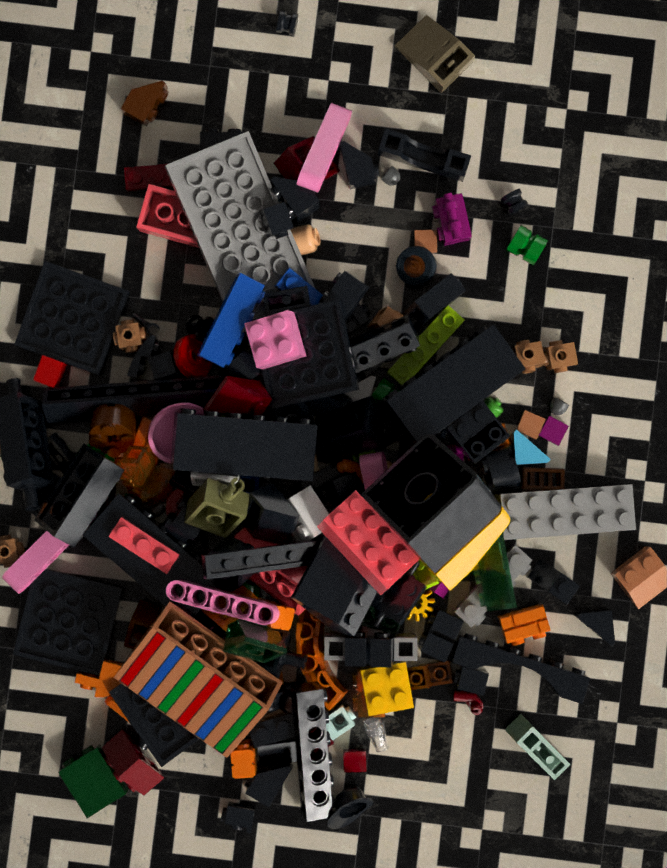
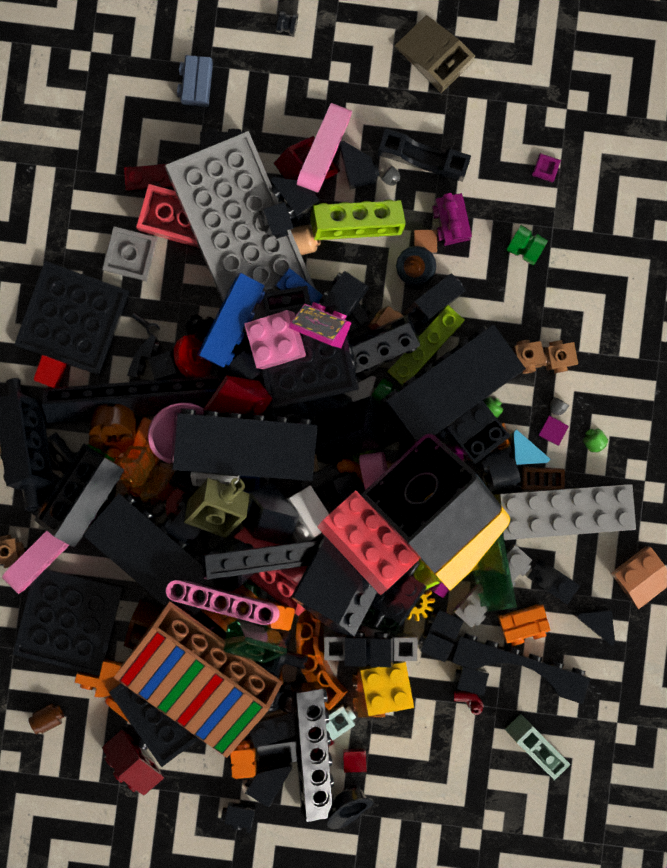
(46, 719): none -> reddish brown brick
(92, 780): dark green brick -> none
(130, 254): none -> light grey plate
(137, 339): medium nougat brick -> none
(143, 102): reddish brown slope -> none
(144, 545): coral plate -> none
(196, 80): none -> sand blue brick
(321, 325): none -> slope
(325, 228): none -> lime brick
(376, 732): clear cone -> none
(430, 674): reddish brown slope -> none
(514, 201): black wheel -> none
(530, 424): nougat tile -> none
(546, 167): none -> magenta tile
(595, 440): none -> bright green piece

